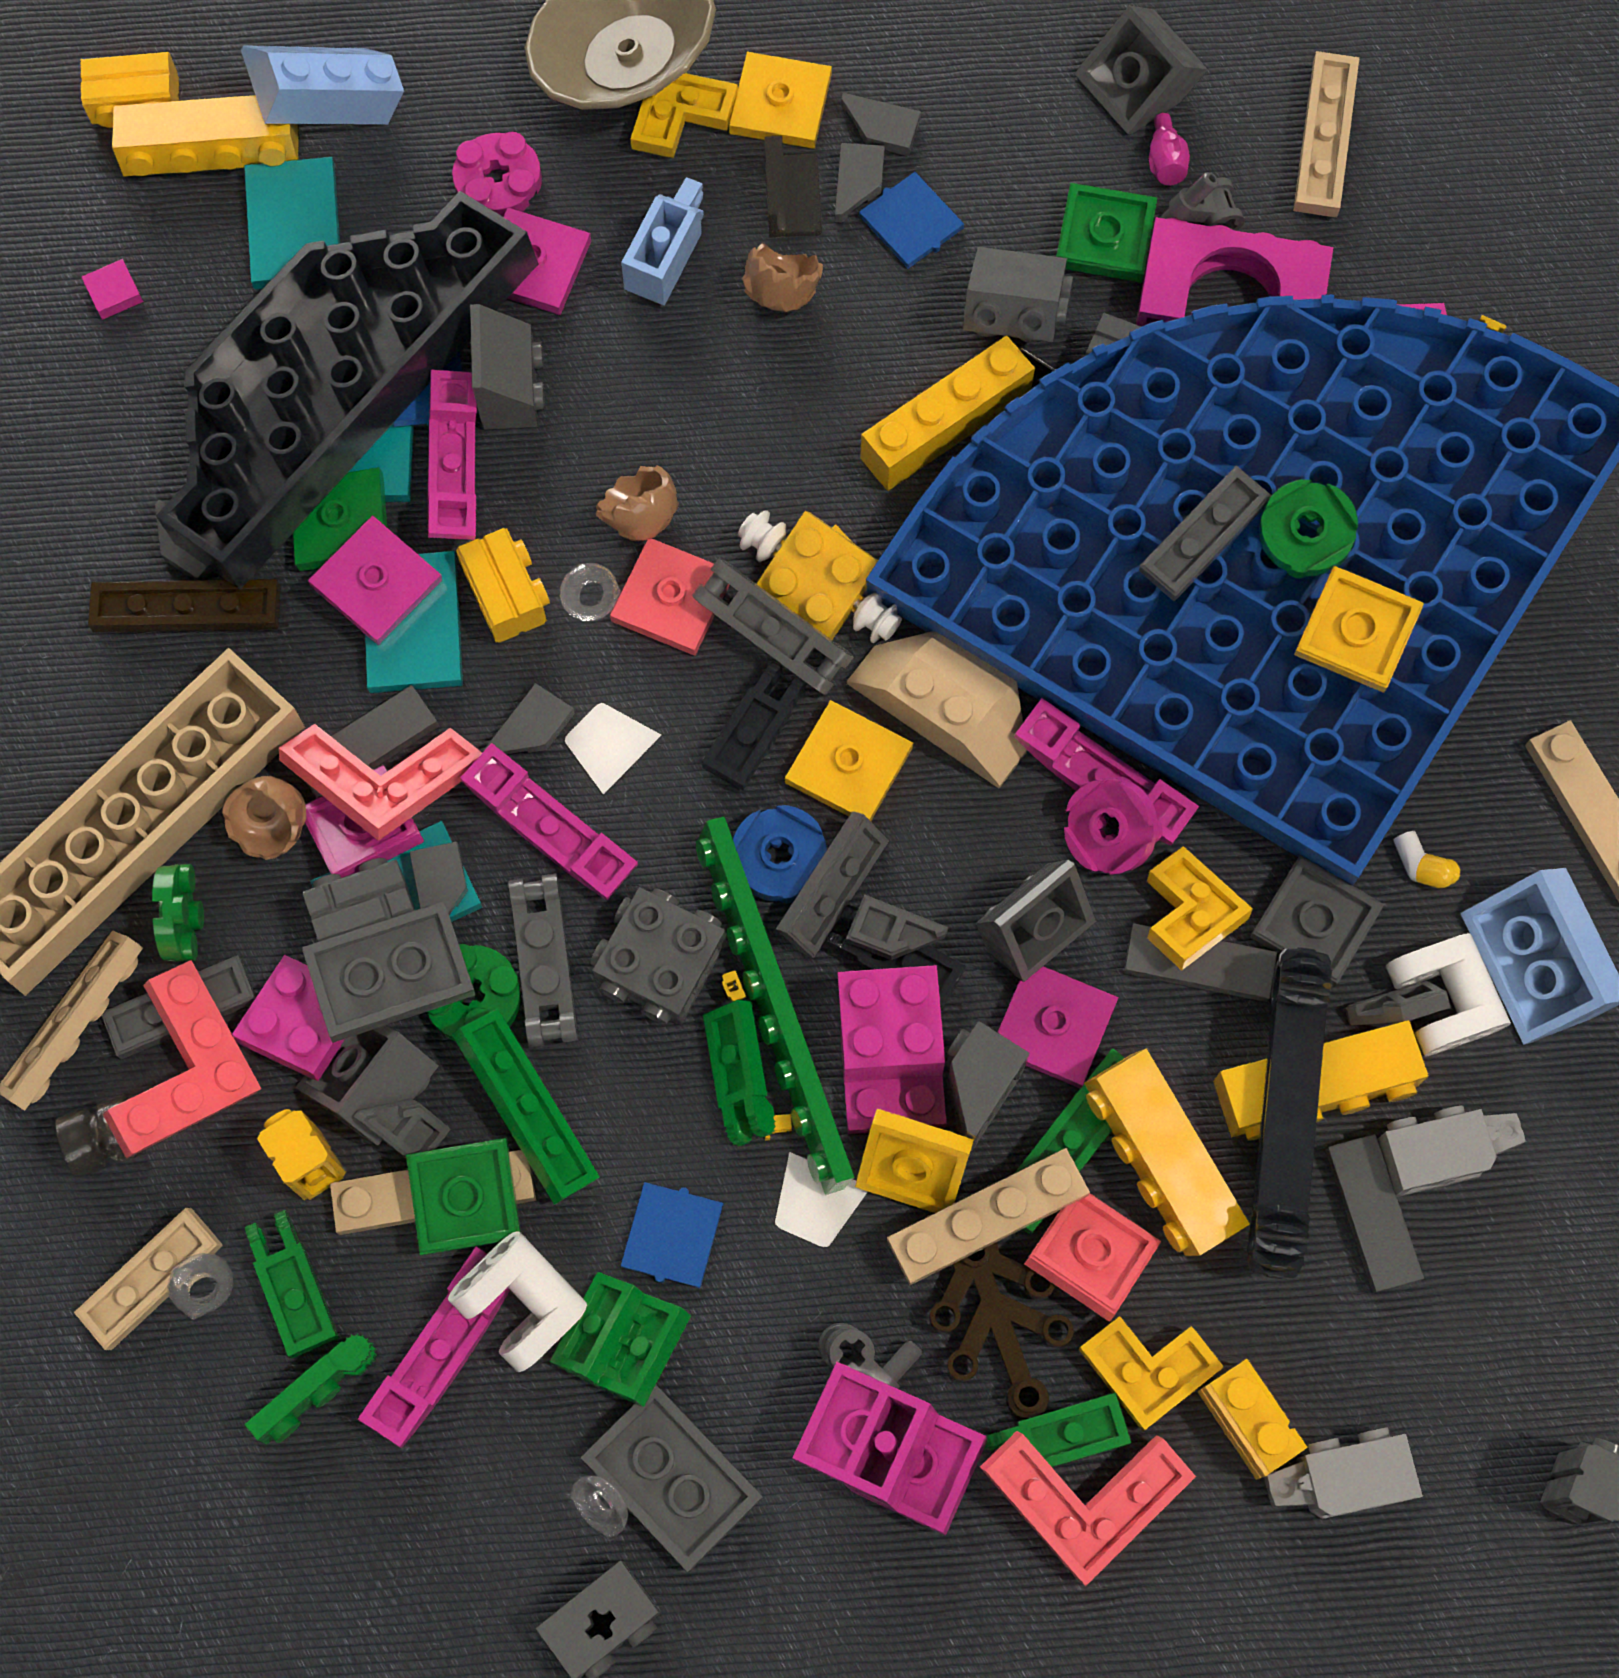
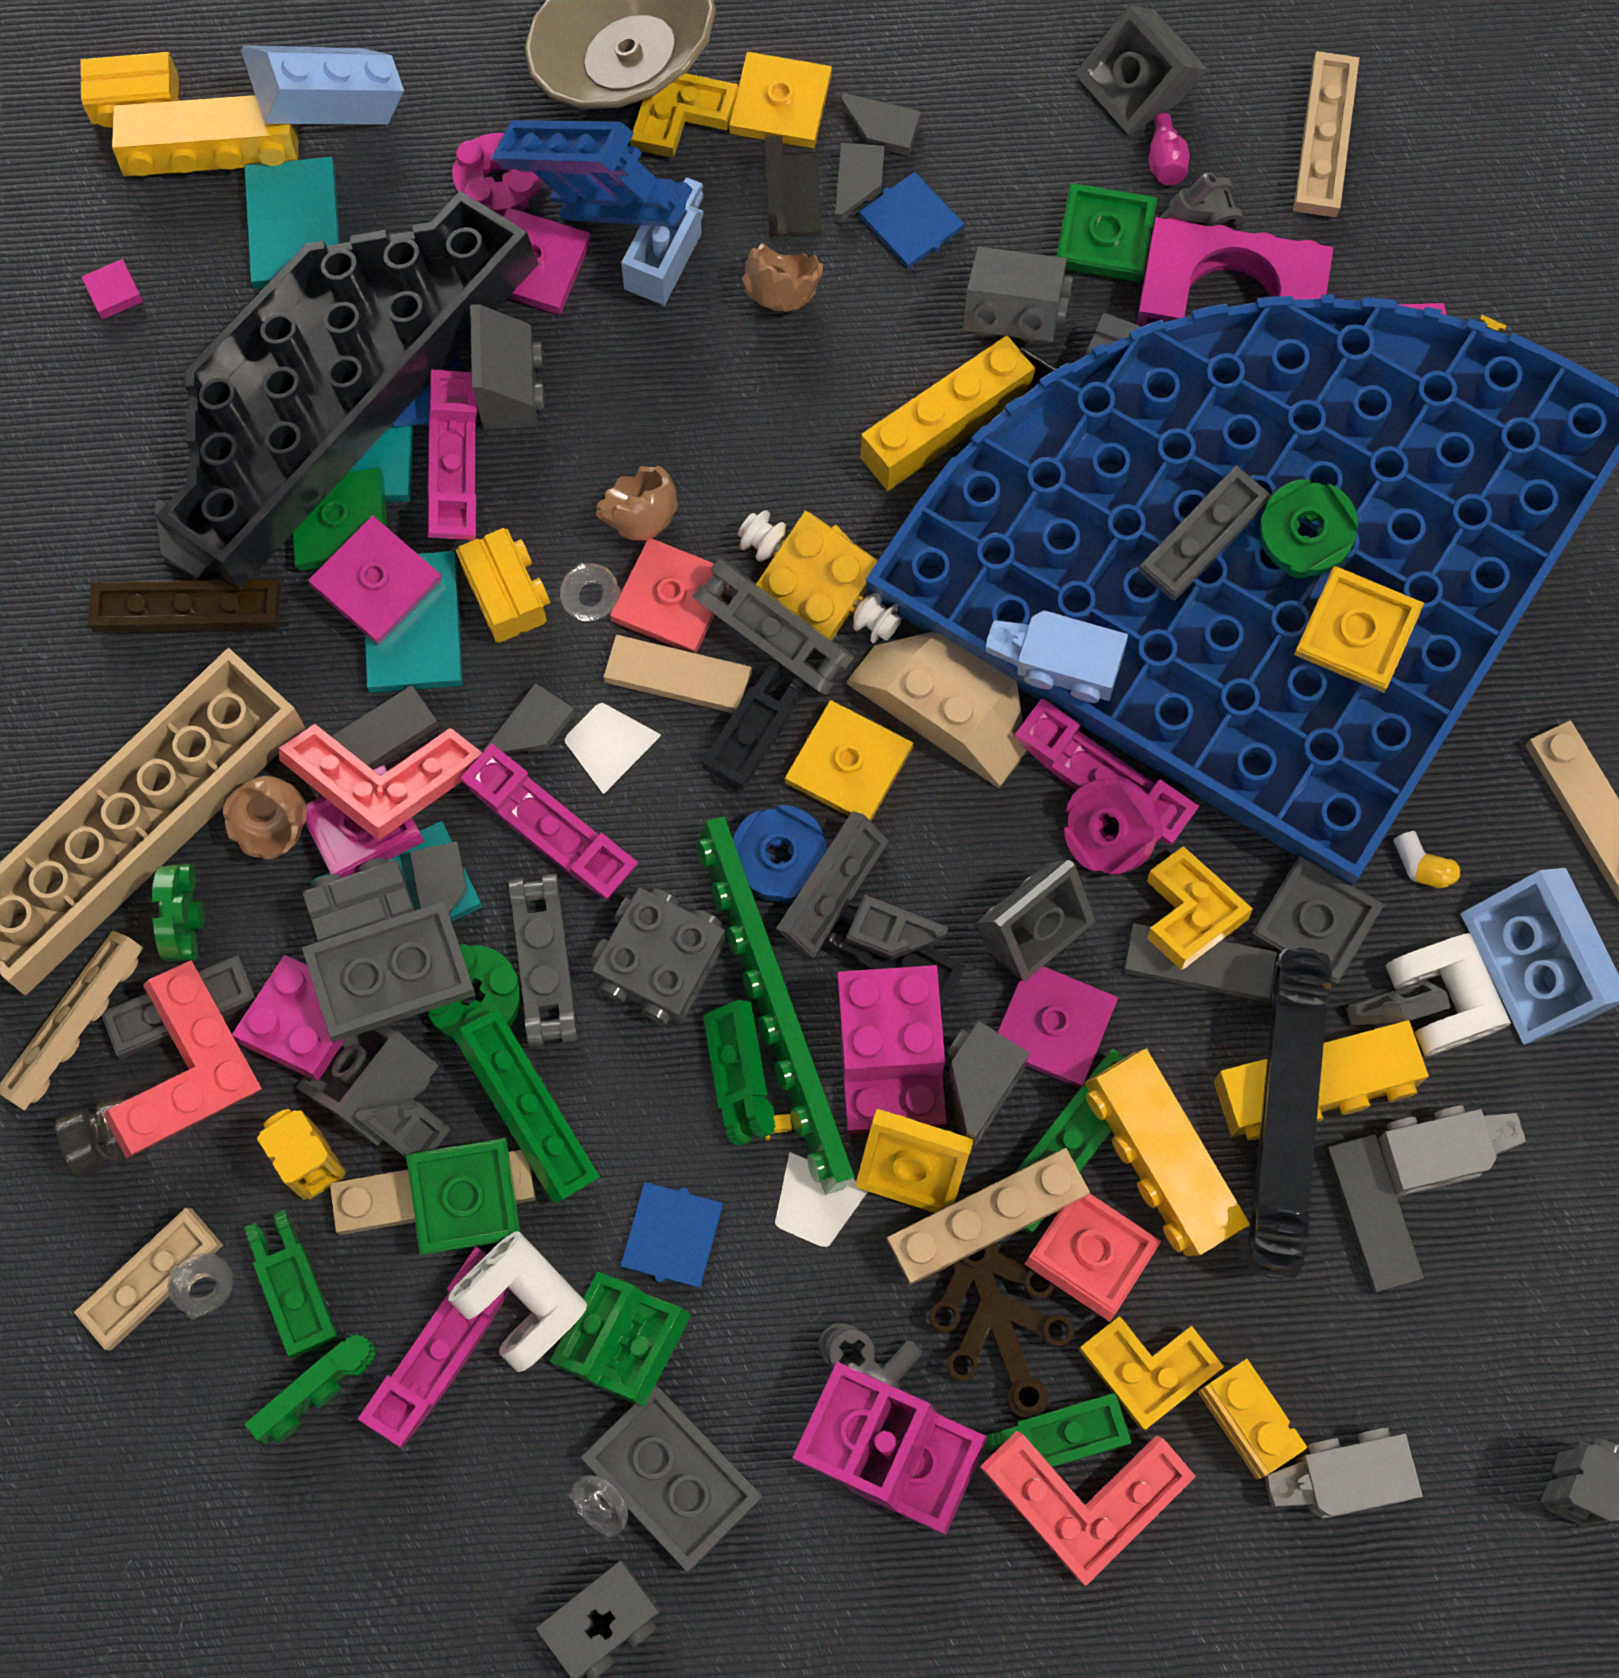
(592, 172): none -> blue fence
(677, 674): none -> tan tile
(733, 986): yellow piece -> none
(1061, 653): none -> light blue hinge

